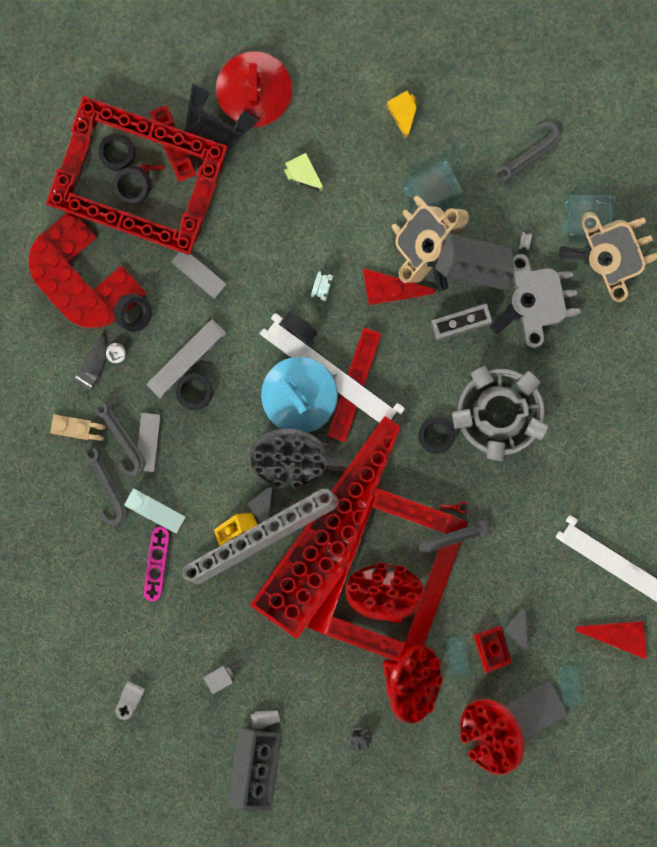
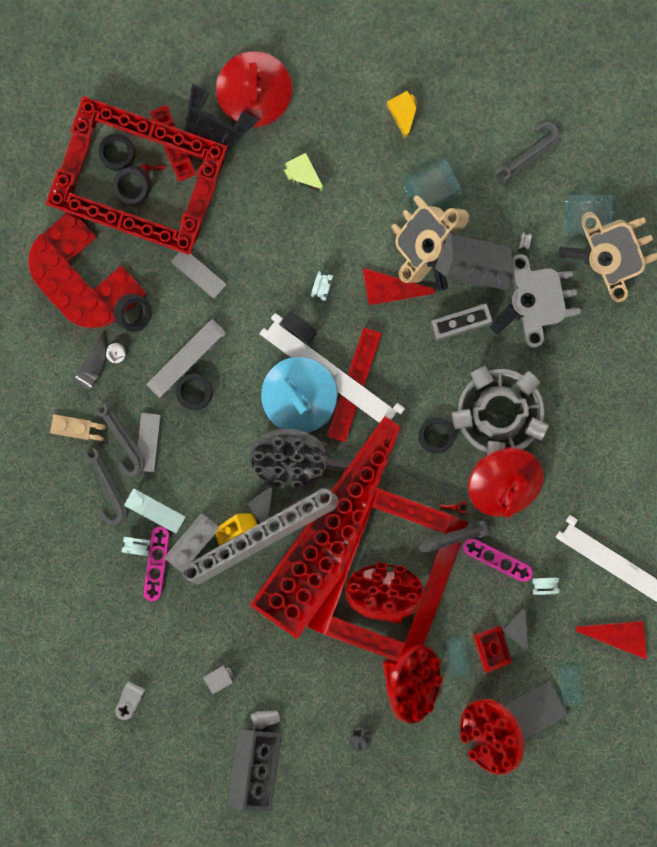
(133, 548): none -> light aqua wheel
(191, 542): none -> light grey brick
(496, 562): none -> dark pink beam
(505, 482): none -> red bracket
(546, 583): none -> light aqua wheel

